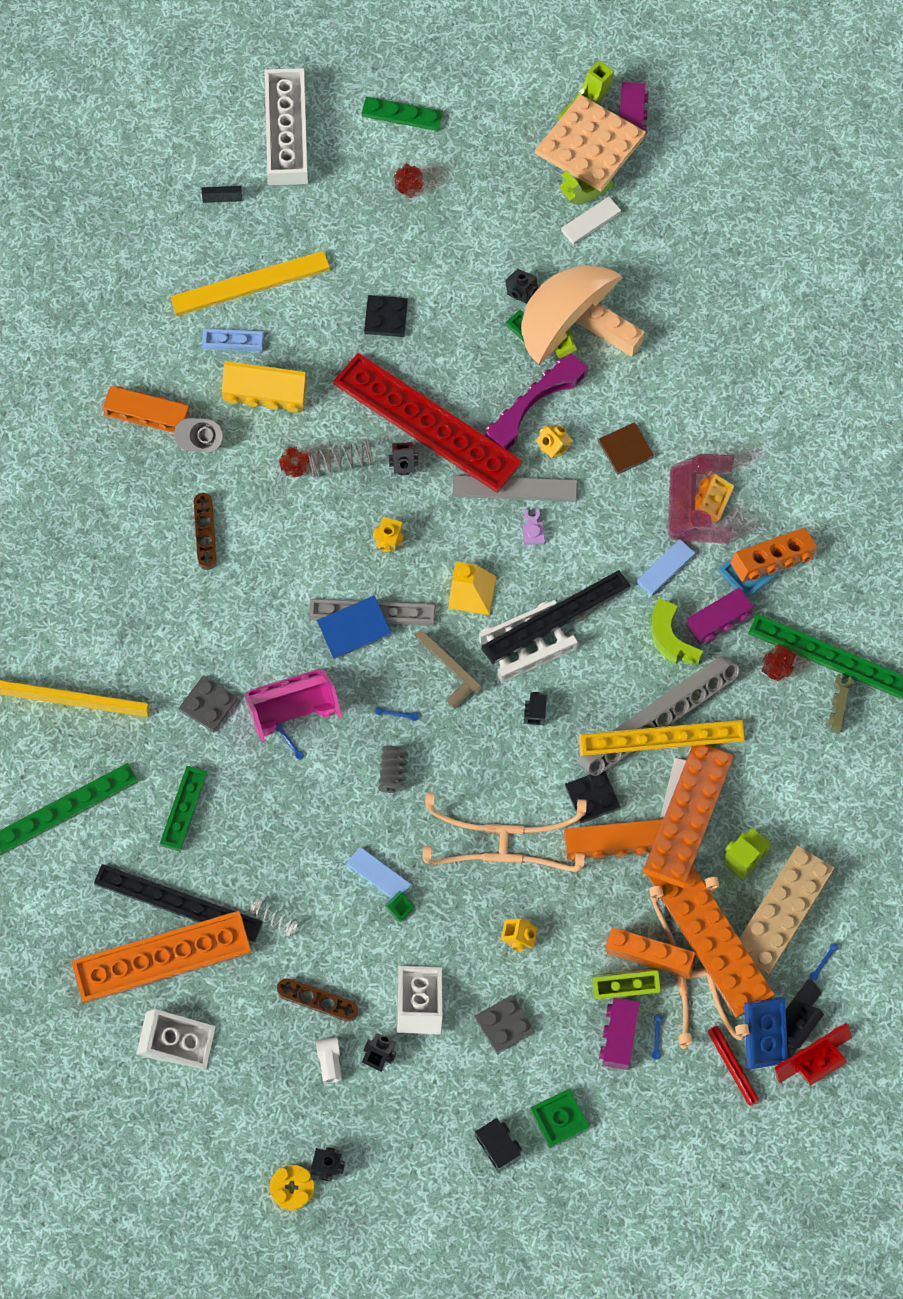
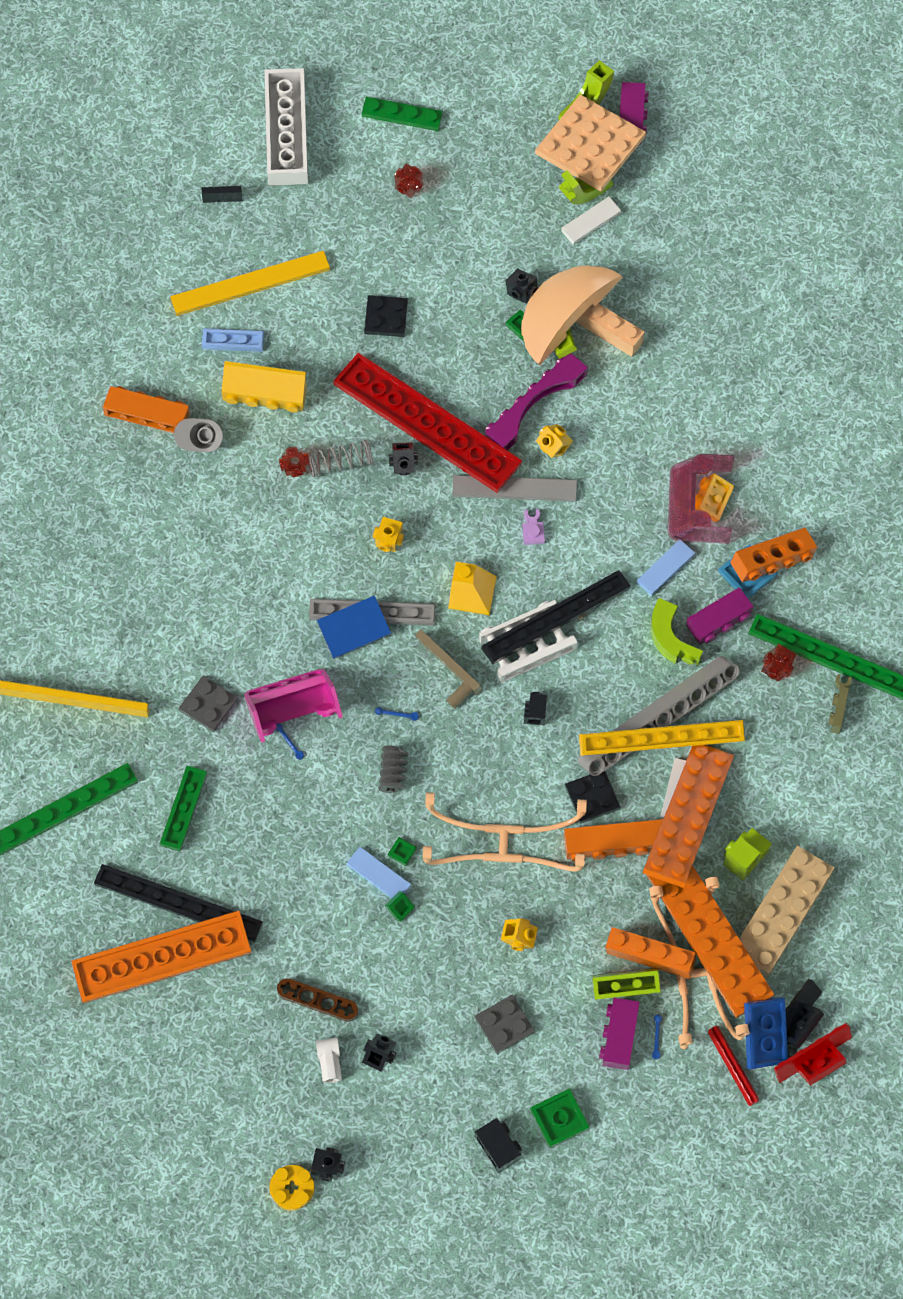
(175, 1039): white slope -> none
(202, 531): reddish brown beam -> none
(257, 904): white piece -> none
(402, 851): none -> green tile
(419, 1000): white slope -> none
(626, 448): reddish brown tile -> none
(814, 975): blue hinge -> none

